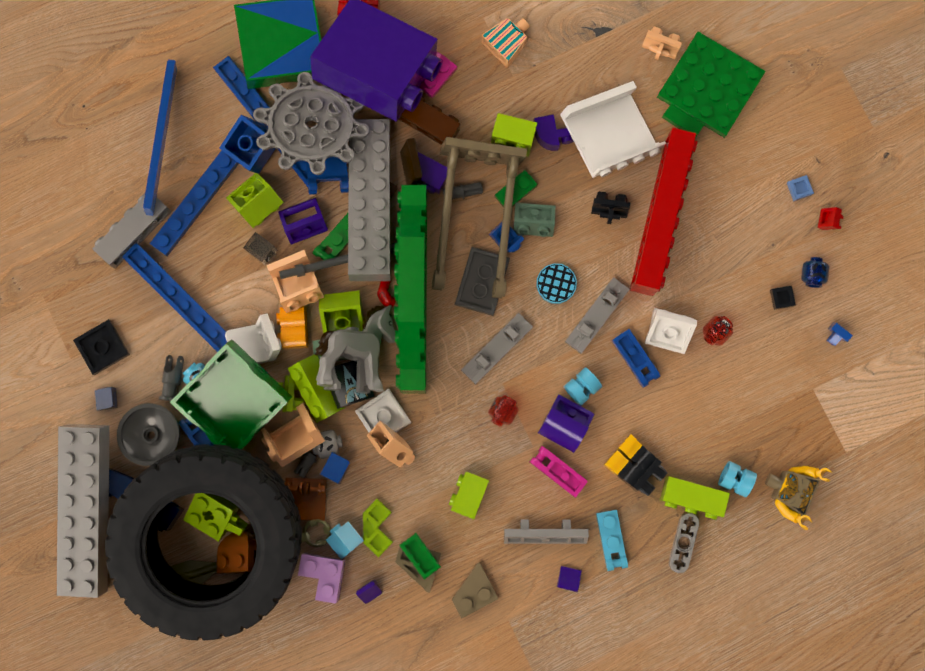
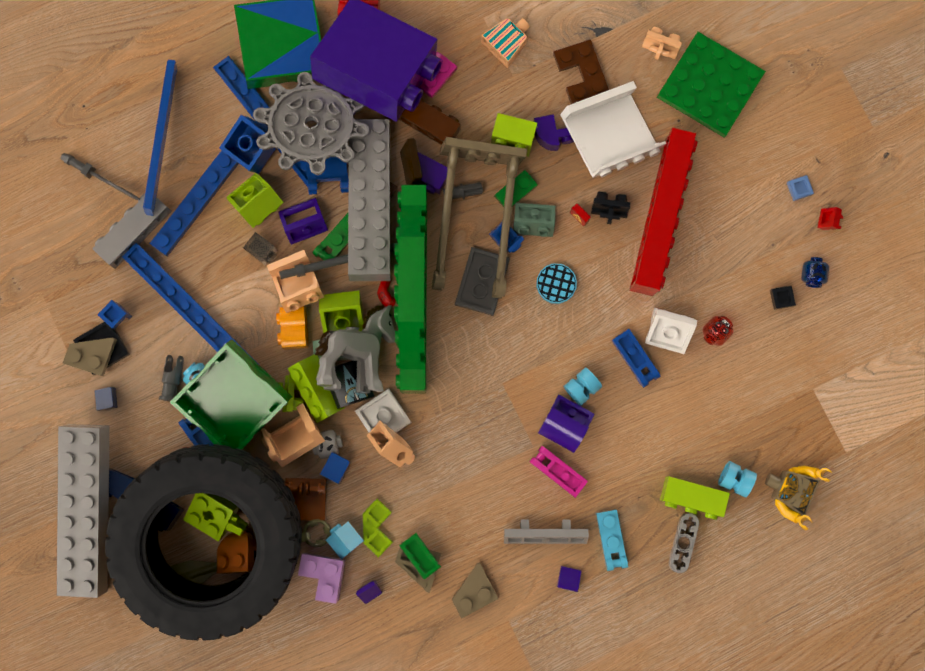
(87, 170): none -> dark grey sword
(90, 355): none -> dark tan wing
(113, 314): none -> blue panel
(135, 430): dark grey dish -> none
(257, 340): white bracket -> none
(305, 464): dark grey pin -> none
(469, 494): lime brick -> none
(496, 349): light grey hinge -> none
(503, 410): clear red head -> none
(580, 214): none -> red tile
(585, 58): none -> reddish brown plate
(597, 315): light grey hinge -> none
(642, 466): black hips -> none
(682, 120): green tile -> none
(838, 334): blue tile -> none

